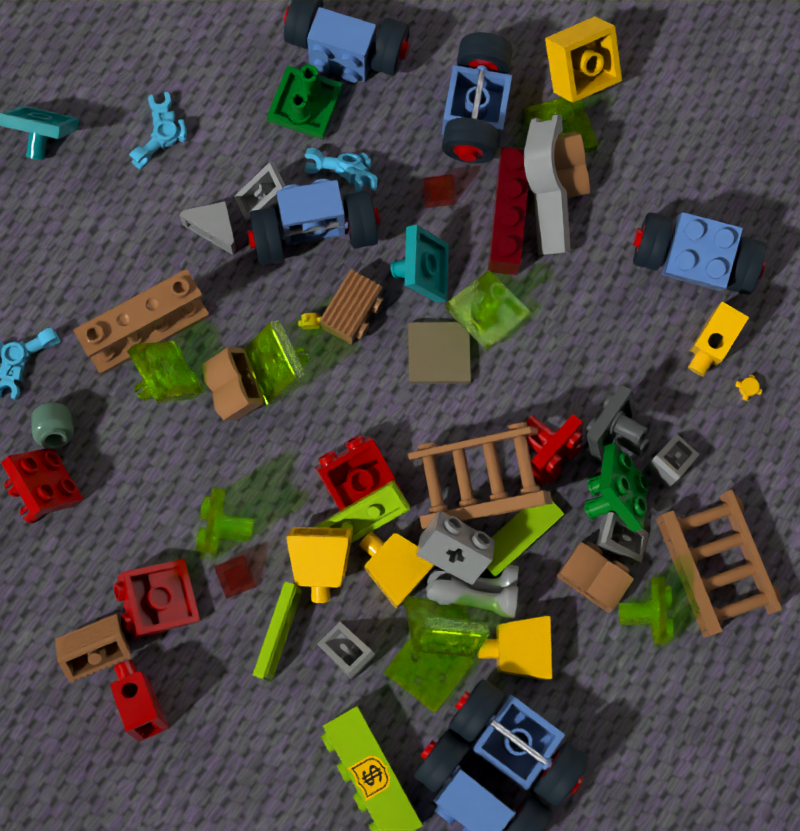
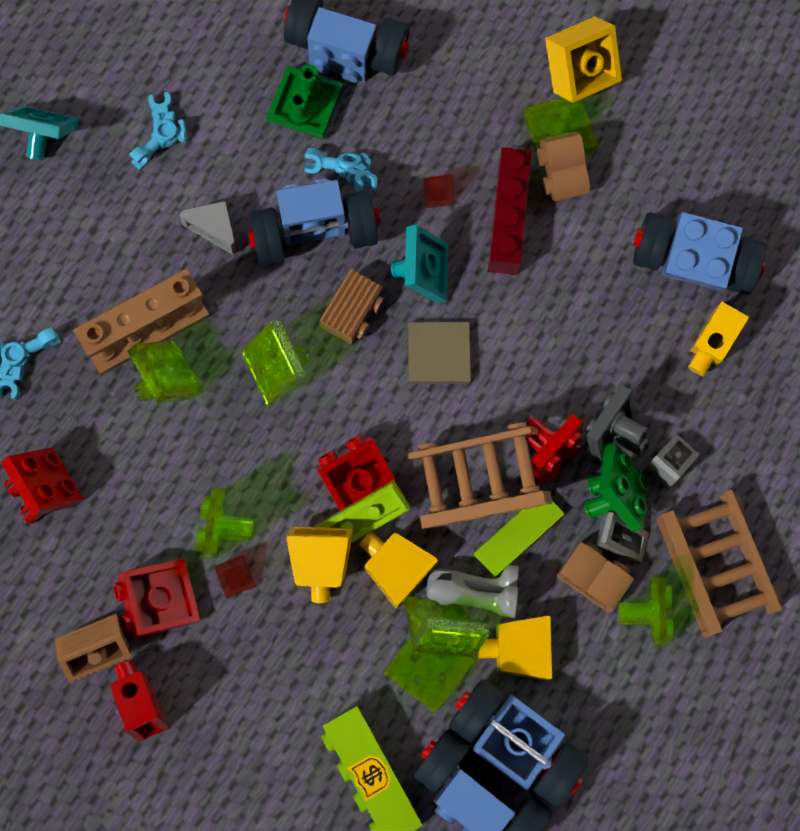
(52, 425): sand green head -> none
(232, 383): medium nougat brick -> none
(260, 191): light grey slope -> none
(278, 632): lime tile -> none
(310, 321): yellow piece -> none
(346, 650): light grey slope -> none
(456, 547): light grey brick -> none
(477, 98): brick -> none
(494, 304): clear neon green plate -> none
(549, 194): light grey piece -> none
(748, 387): yellow piece -> none

